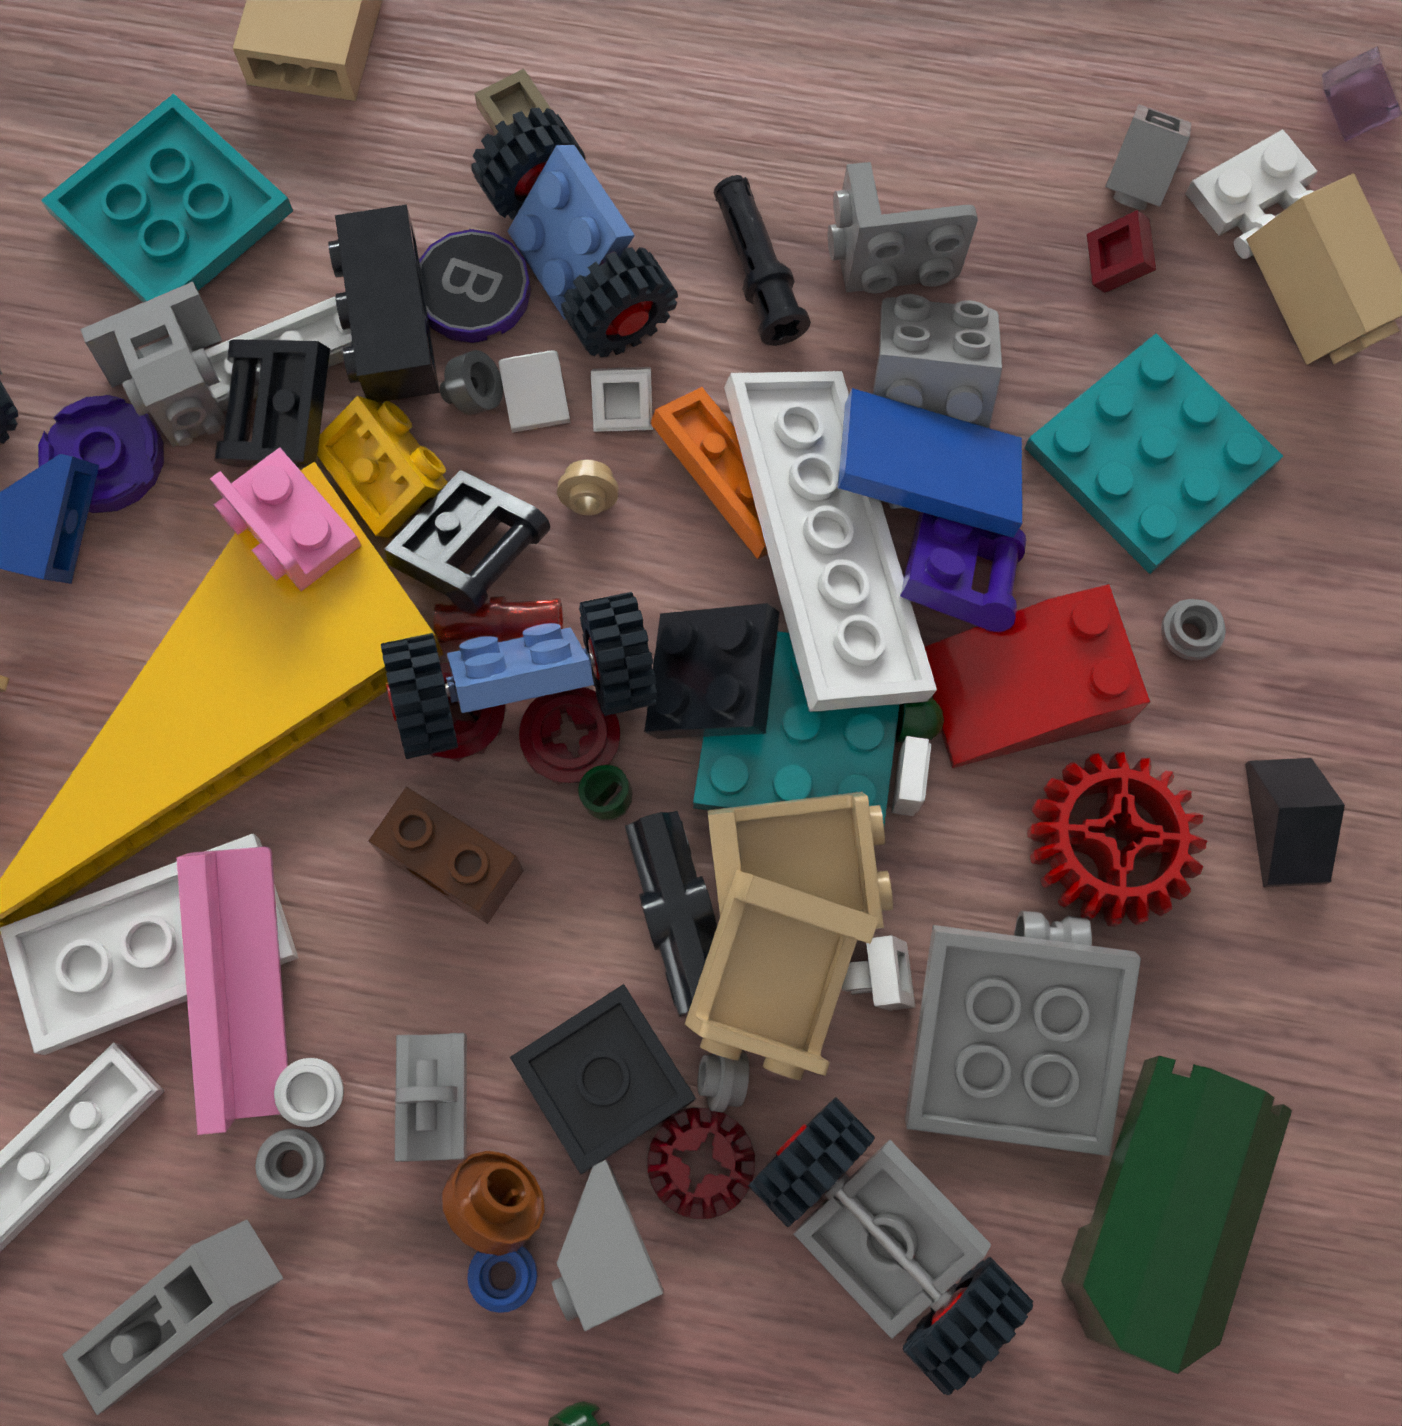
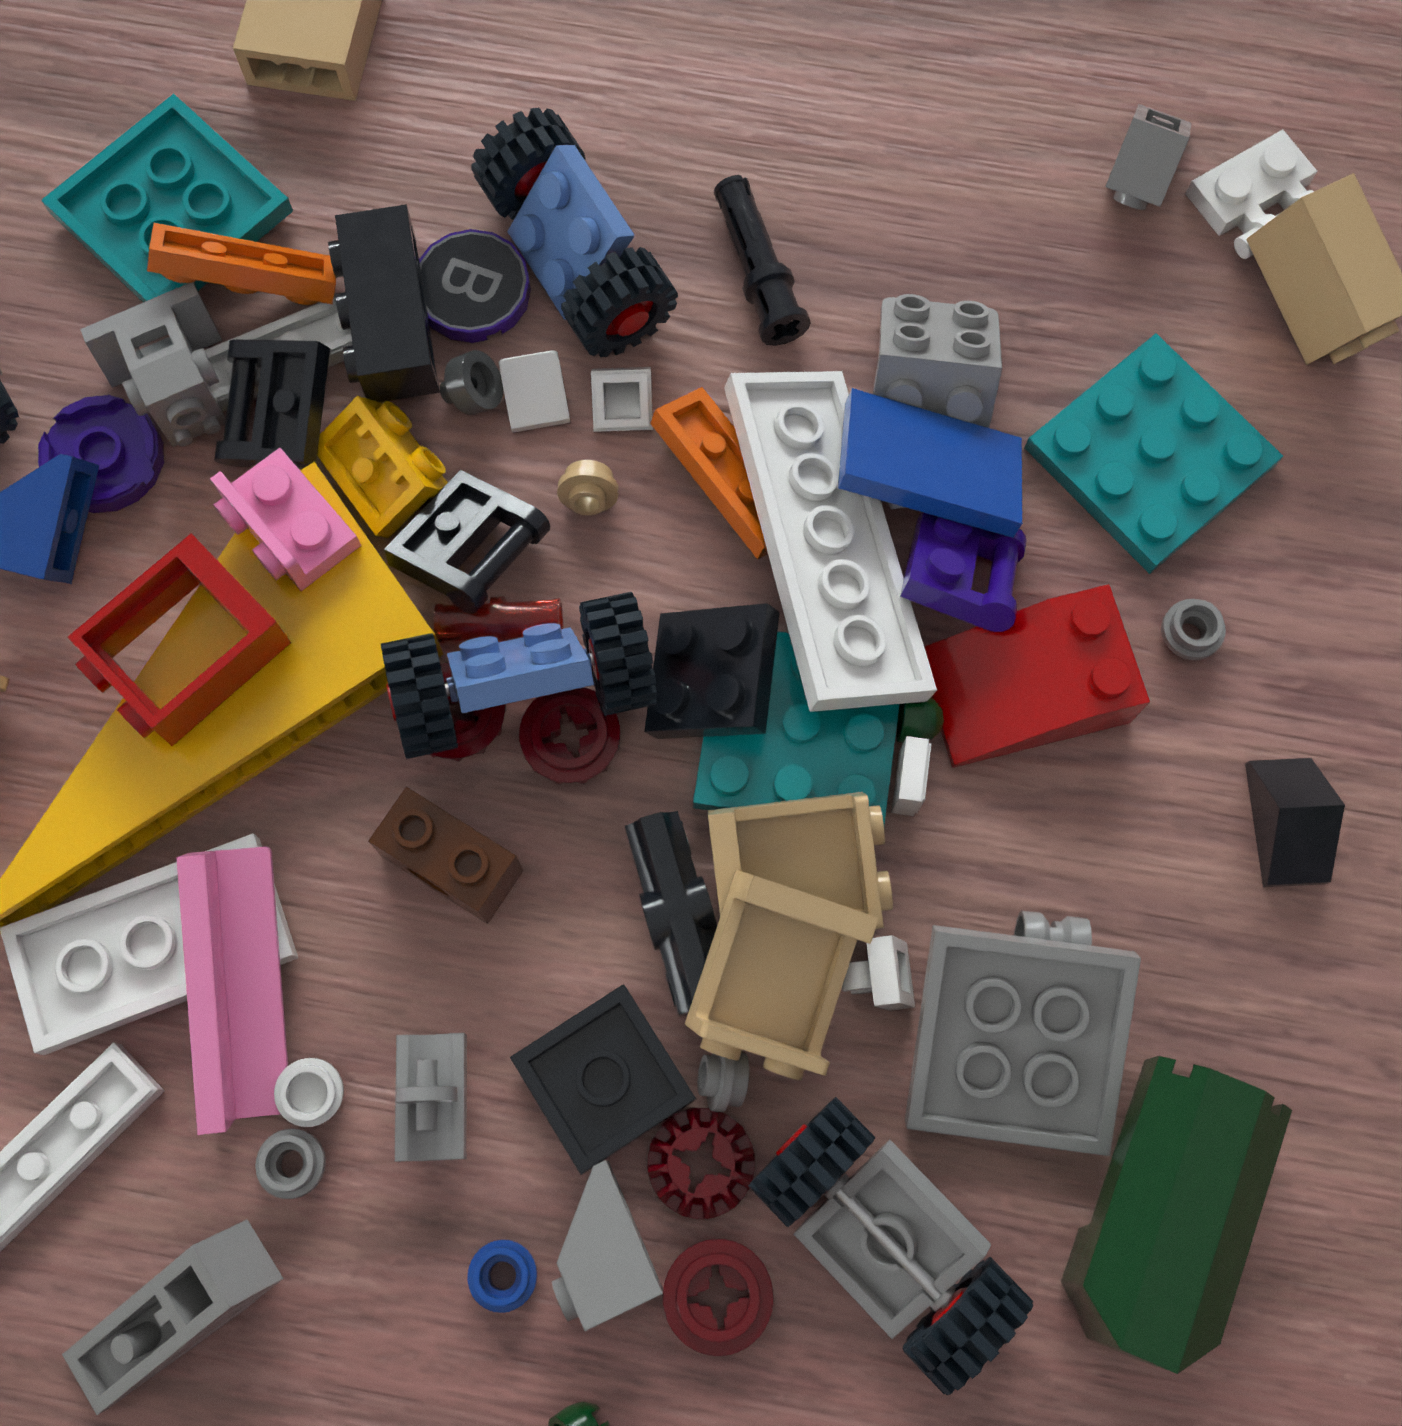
(143, 605): none -> red window
(241, 264): none -> orange plate
(493, 1203): dark orange plate -> none
(509, 97): dark tan plate -> none
(599, 785): dark green hinge -> none
(744, 1318): none -> dark red gear
(895, 247): light grey bracket -> none
(1121, 251): dark red plate -> none
(1122, 789): red gear -> none
(1361, 94): clear purple panel -> none

